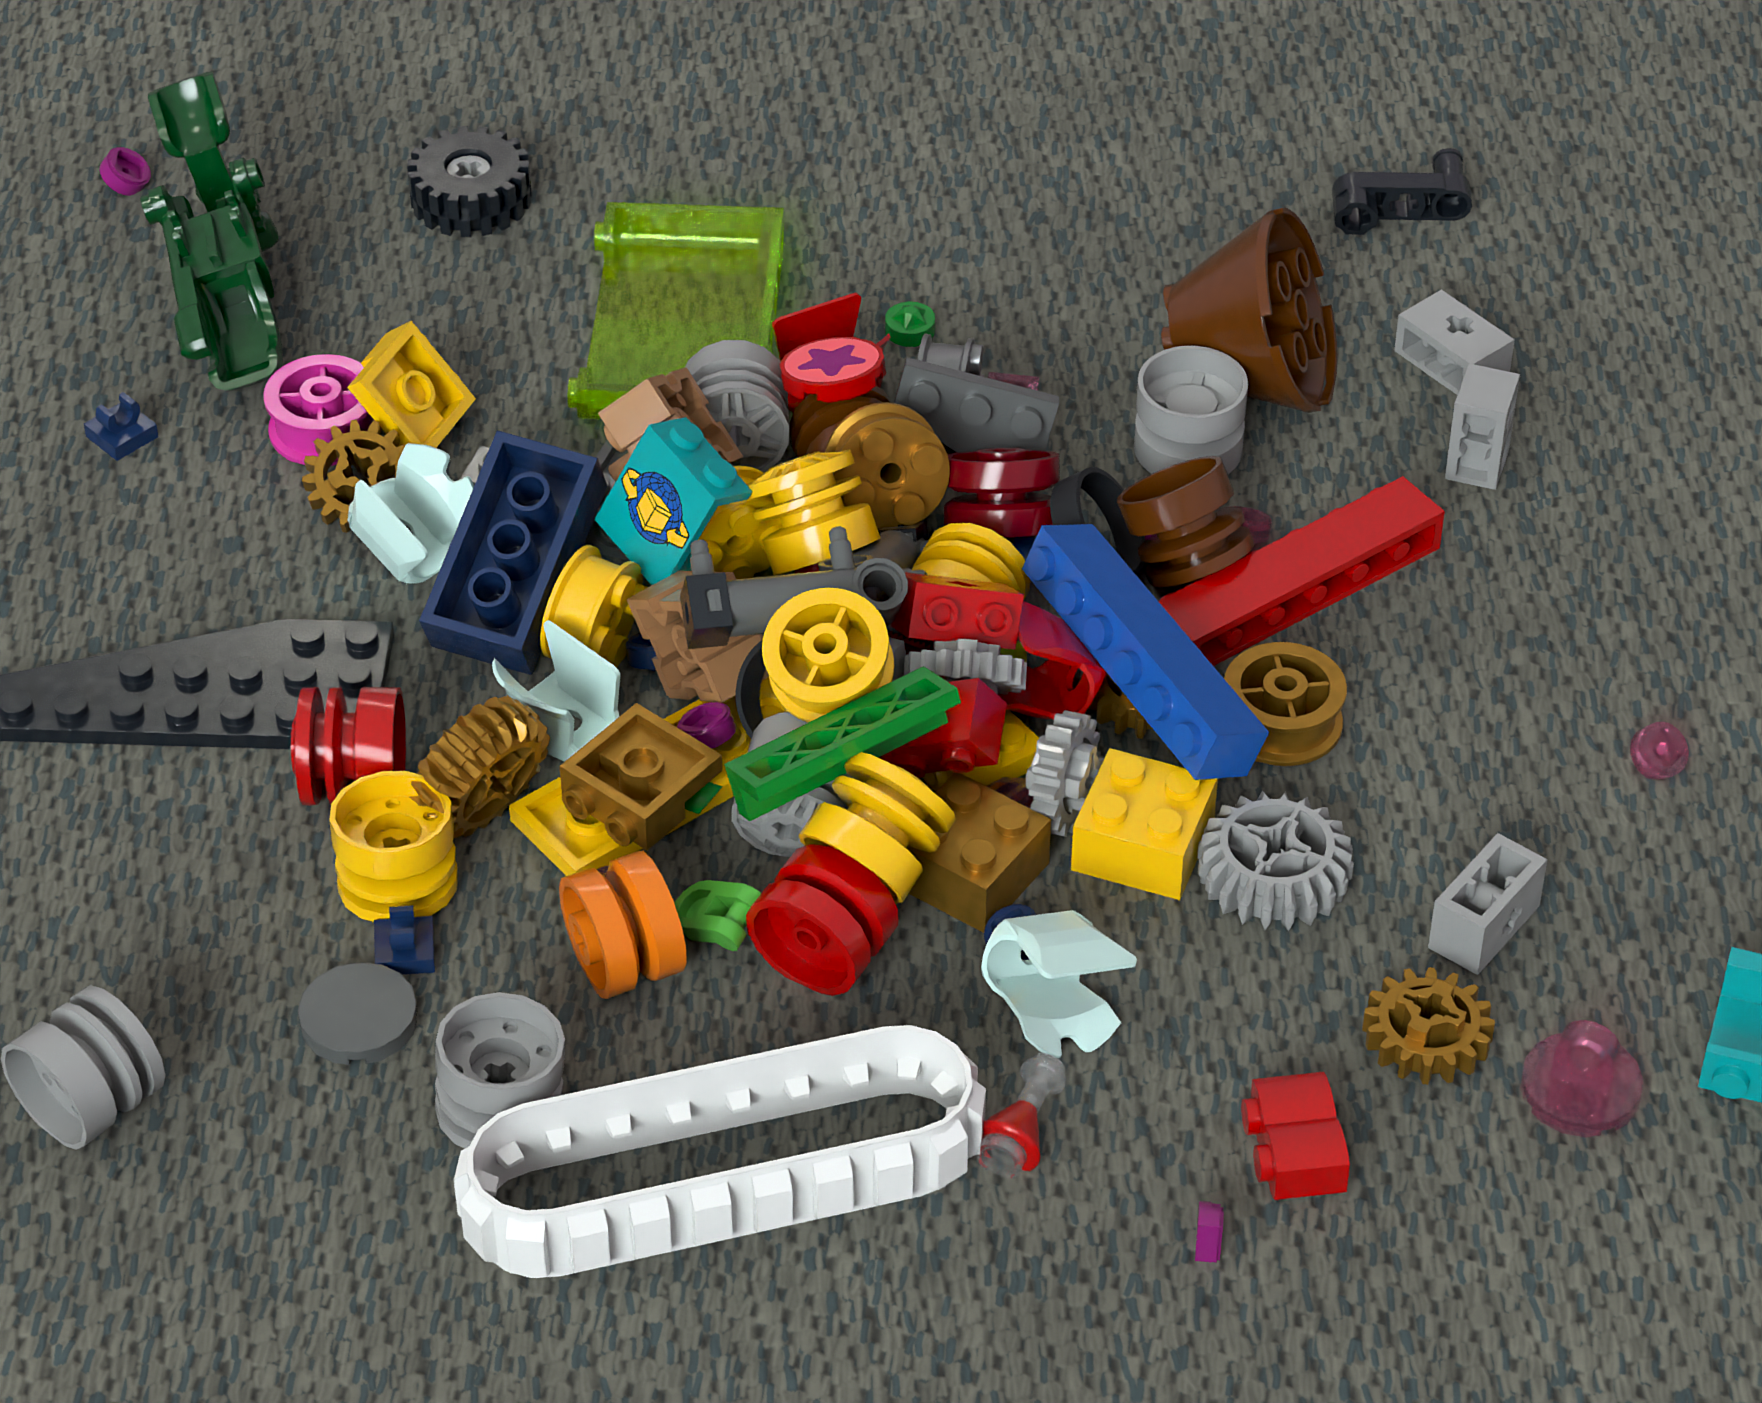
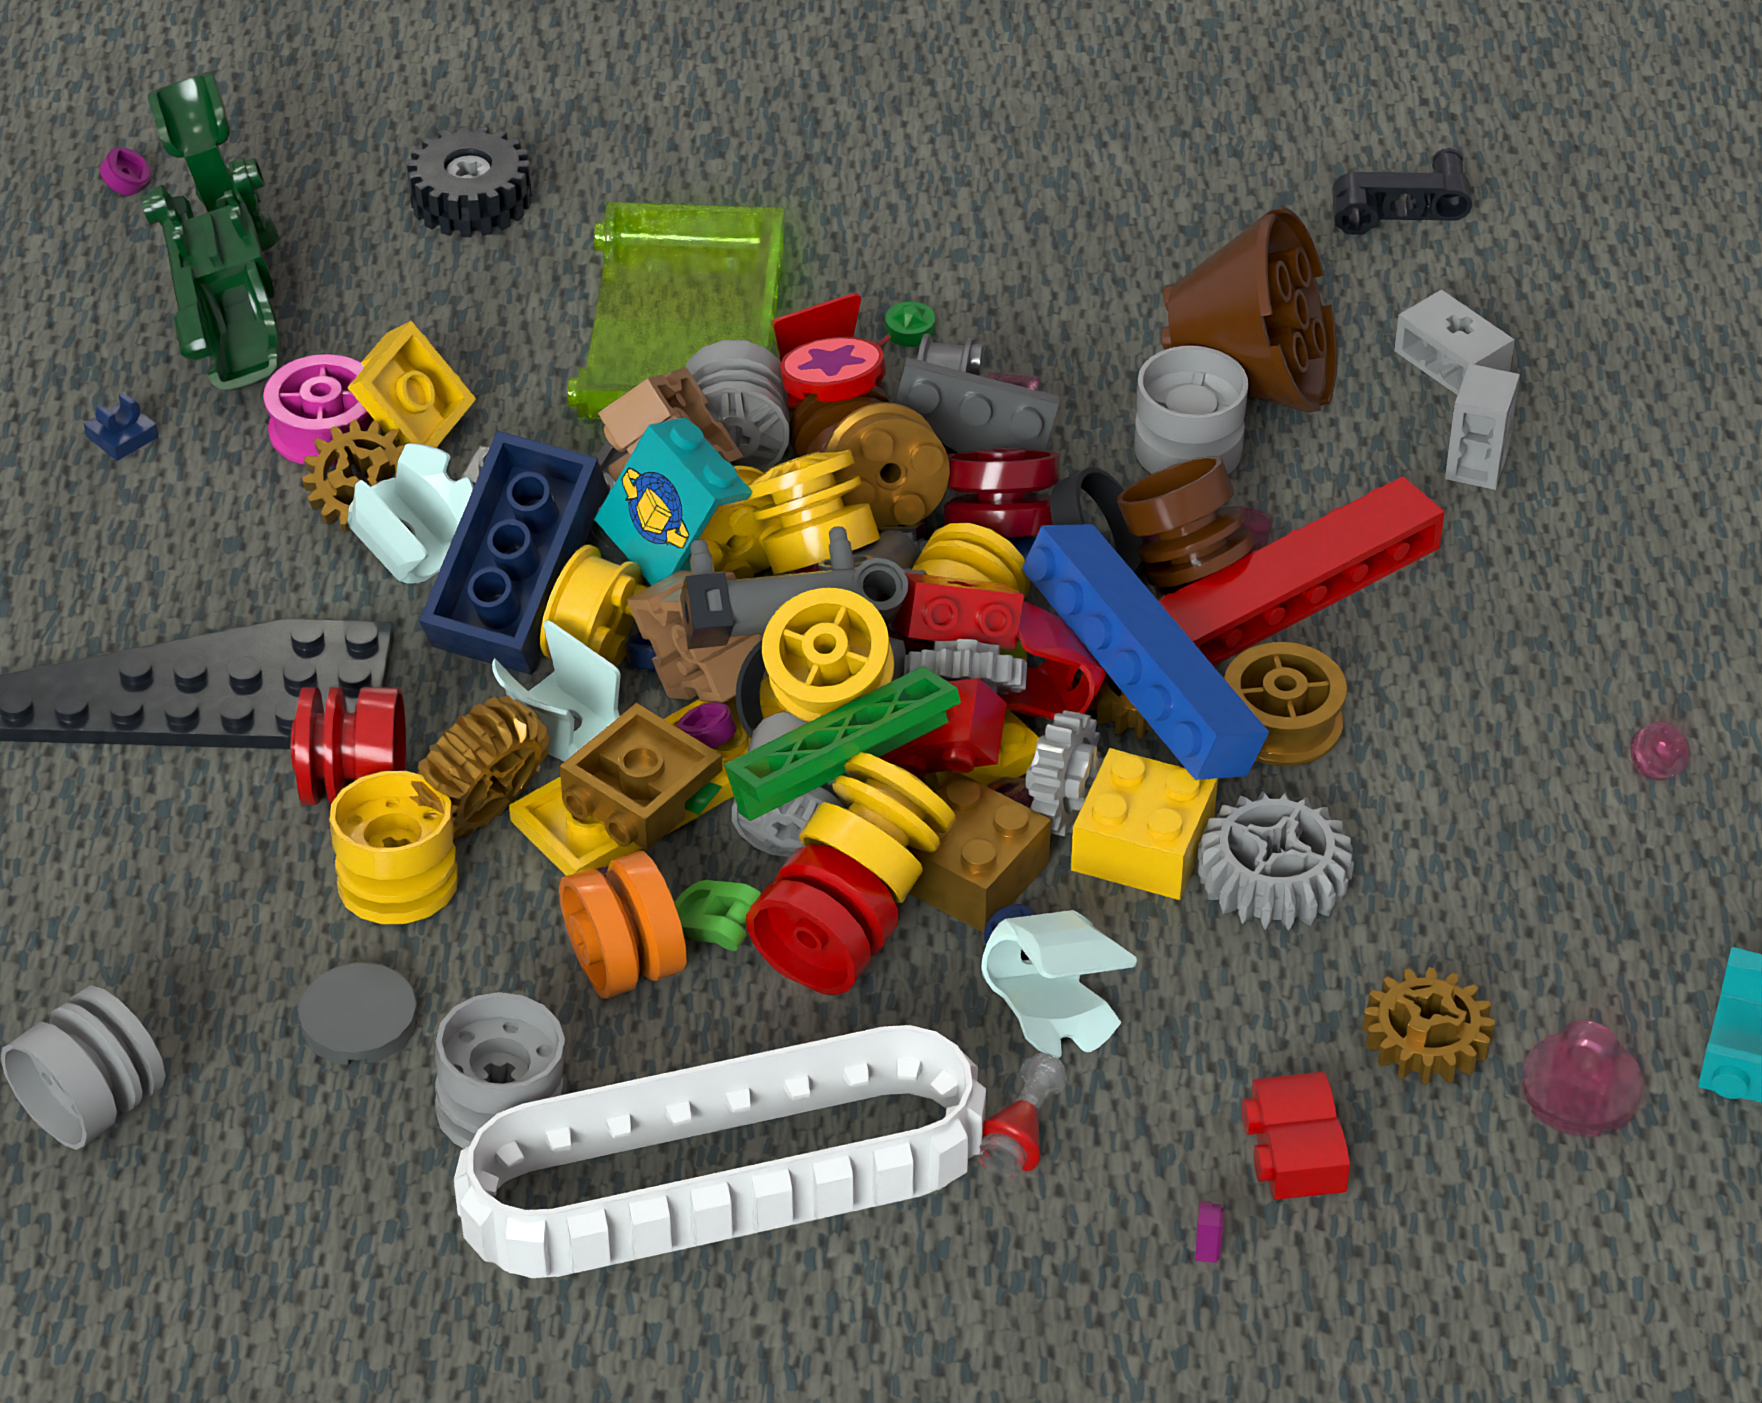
(405, 941): dark blue tile -> none
(1487, 903): light grey brick -> none

